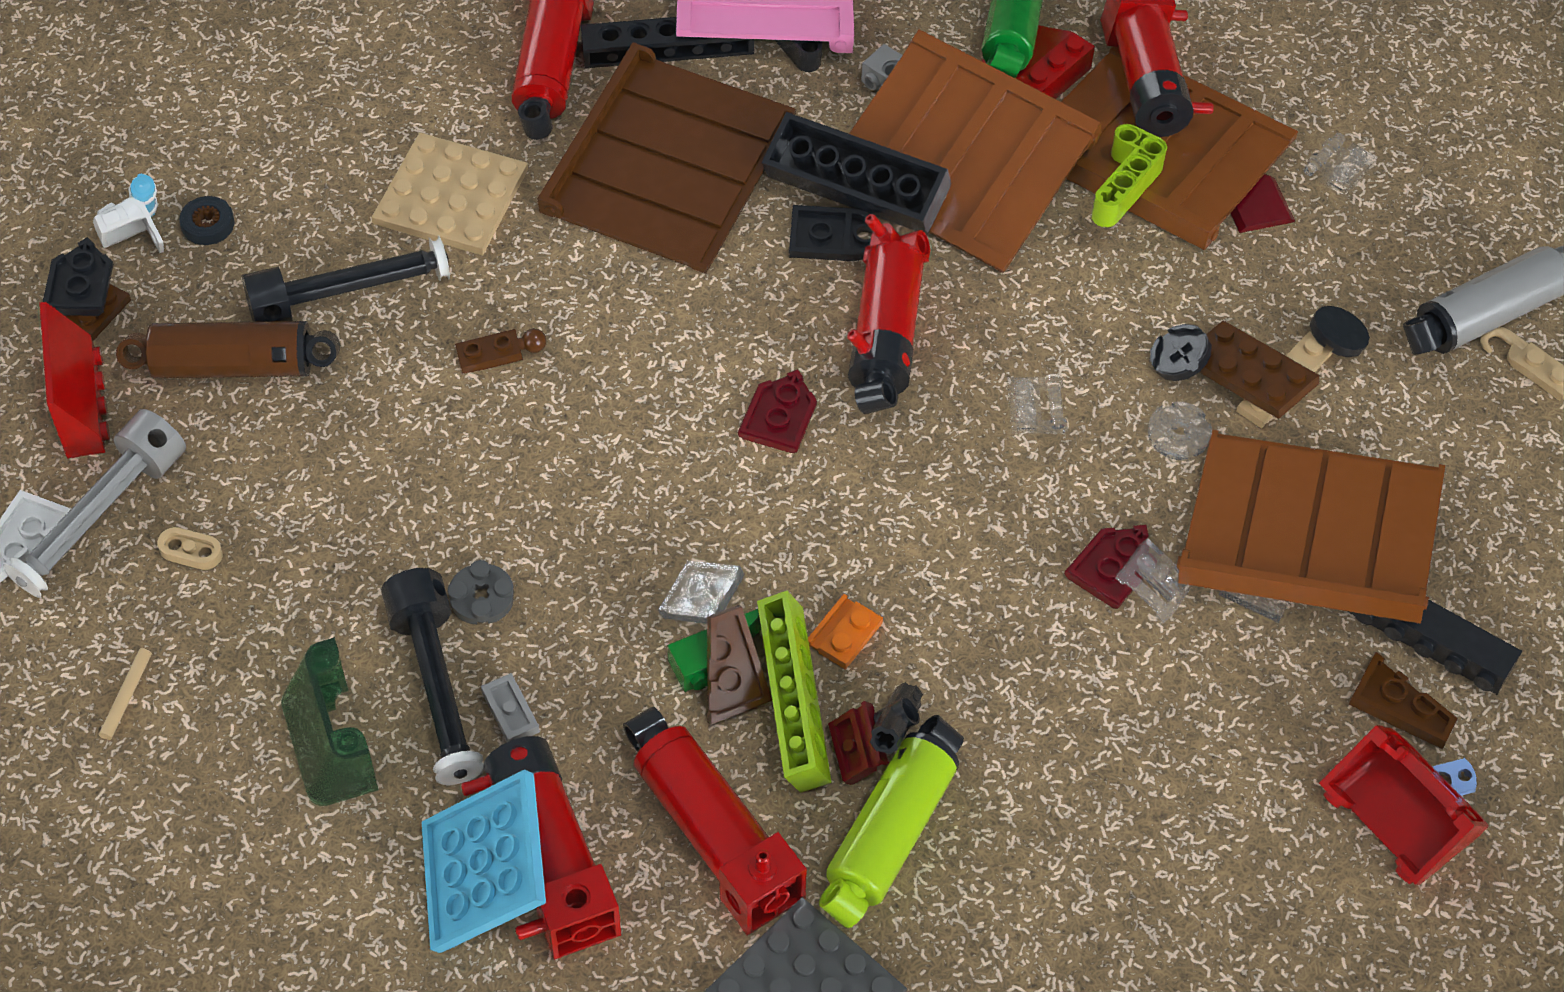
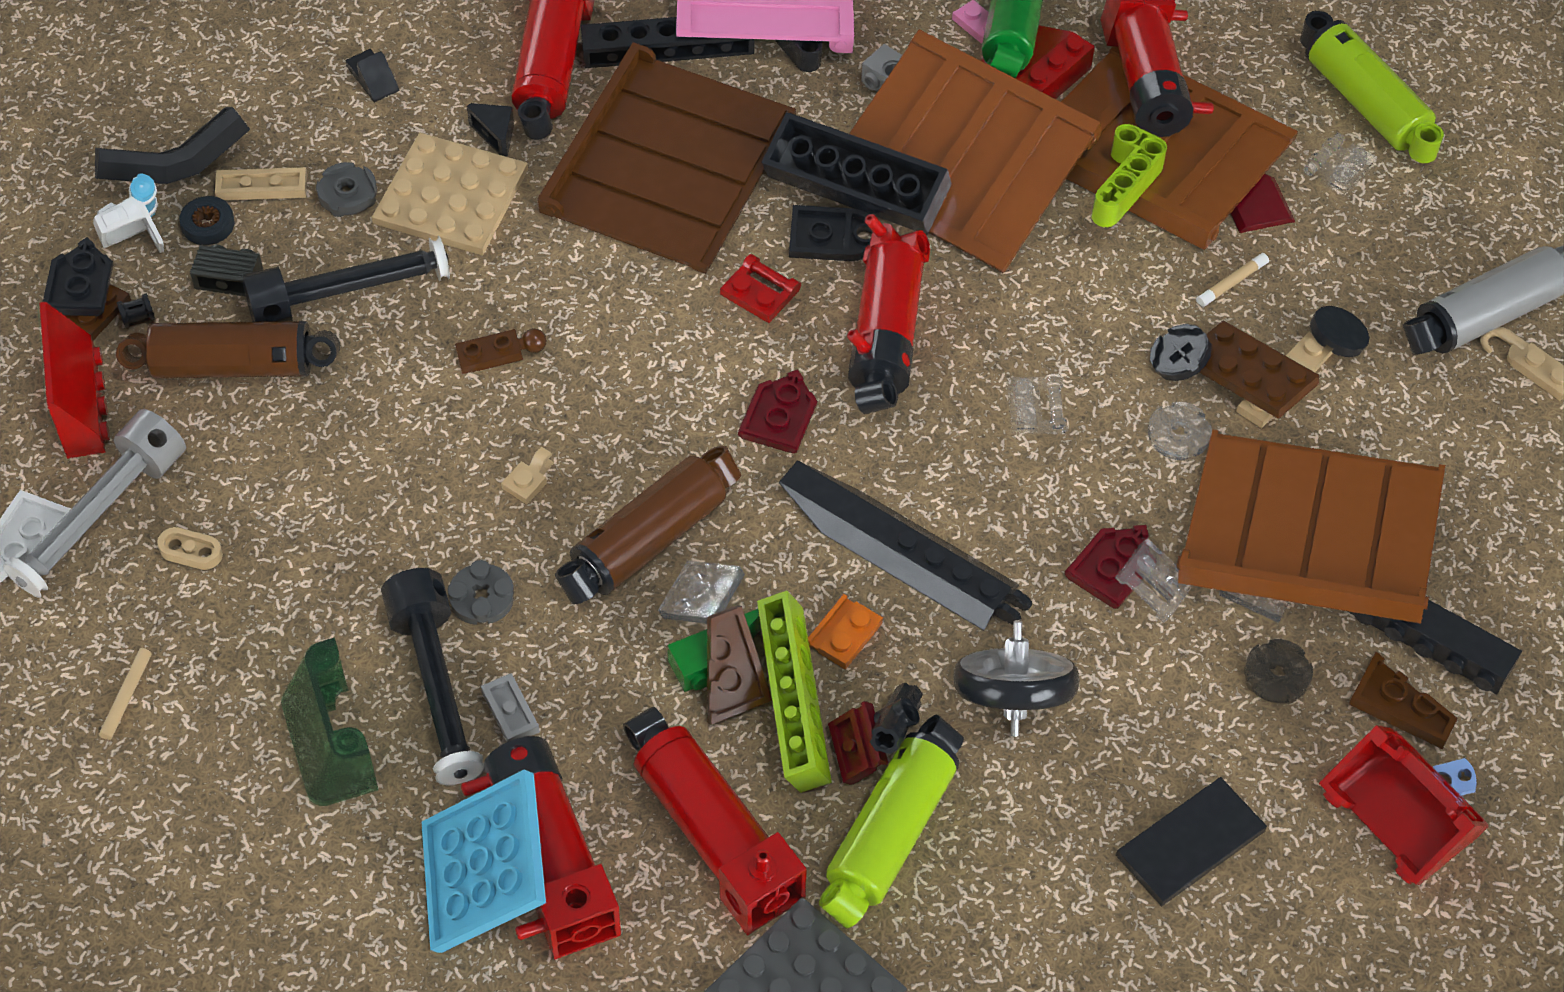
(135, 310): none -> black bush
(178, 162): none -> black piece
(221, 269): none -> pearl dark grey brick
(261, 183): none -> tan plate
(350, 202): none -> dark grey plate
(373, 74): none -> black slope
(493, 124): none -> black slope
(529, 480): none -> tan plate
(647, 525): none -> reddish brown piece
(756, 296): none -> red plate
(904, 548): none -> black hinge
(972, 19): none -> bright pink plate
(1016, 678): none -> wheel
(1191, 841): none -> black tile
(1232, 280): none -> tan bar
(1270, 686): none -> clear smoke plate
(1371, 86): none -> lime piece

